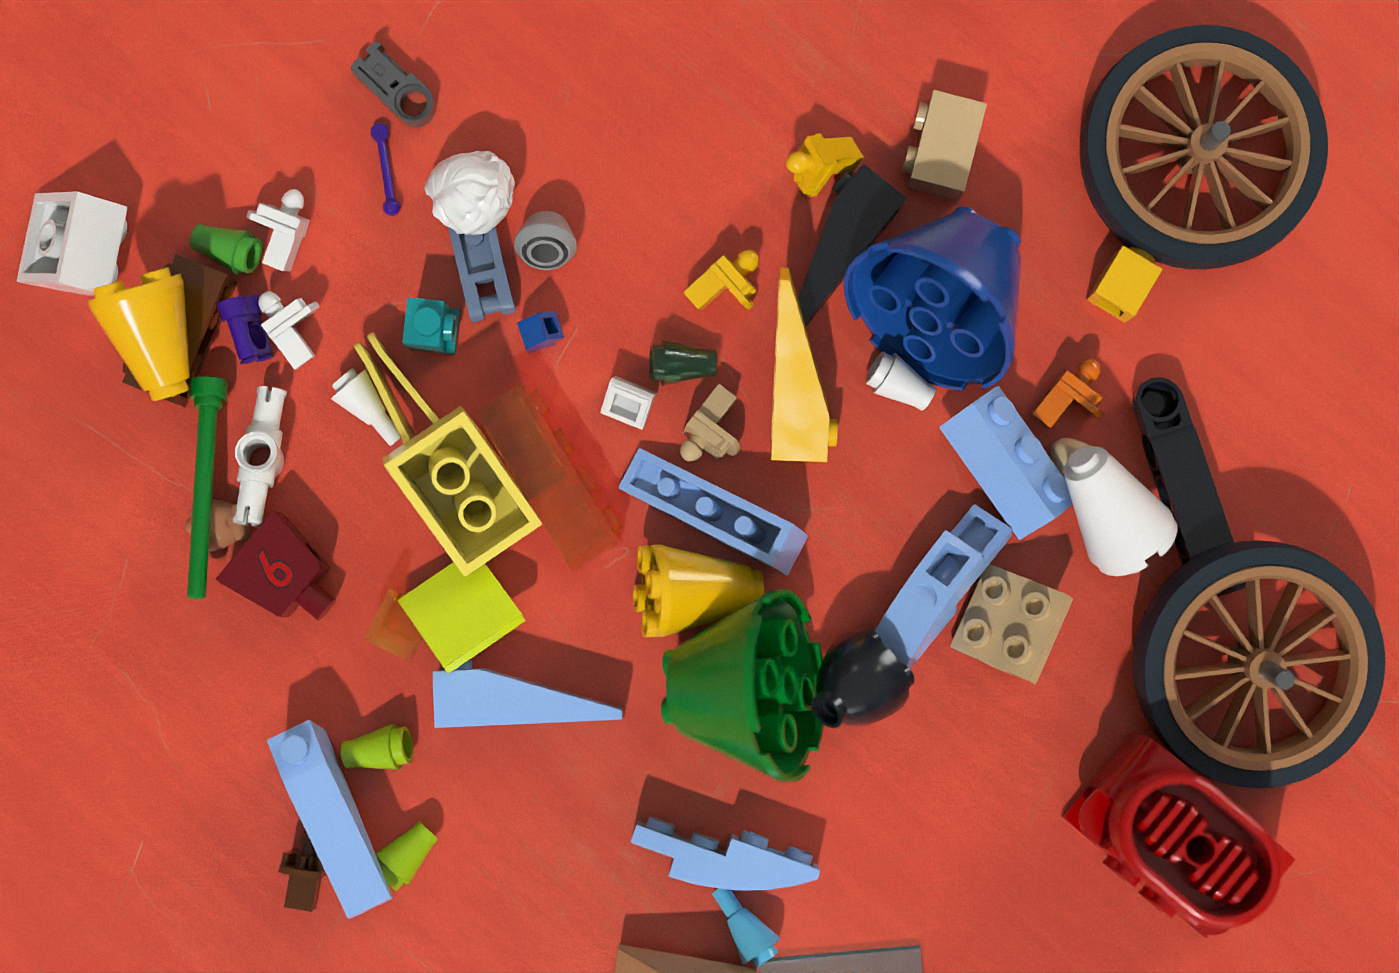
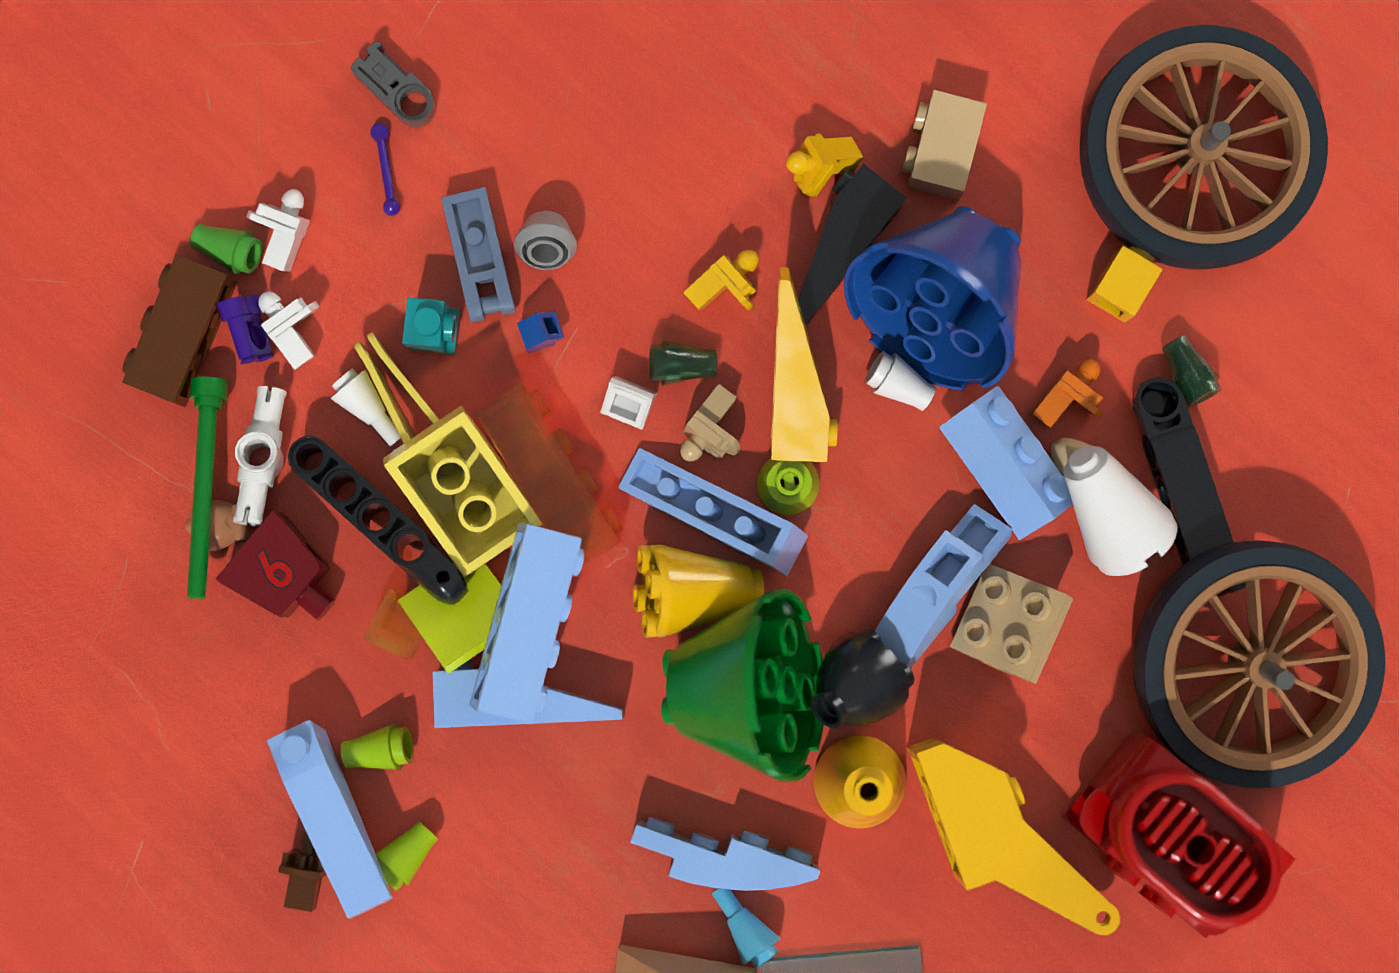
(72, 242): white slope -> none
(148, 330): yellow cone -> none
(428, 570): none -> black piece
(471, 191): white hair -> none
(526, 623): none -> light blue brick
(791, 498): none -> lime cone
(850, 765): none -> yellow cone
(990, 840): none -> yellow slope
(1191, 371): none -> clear green cone

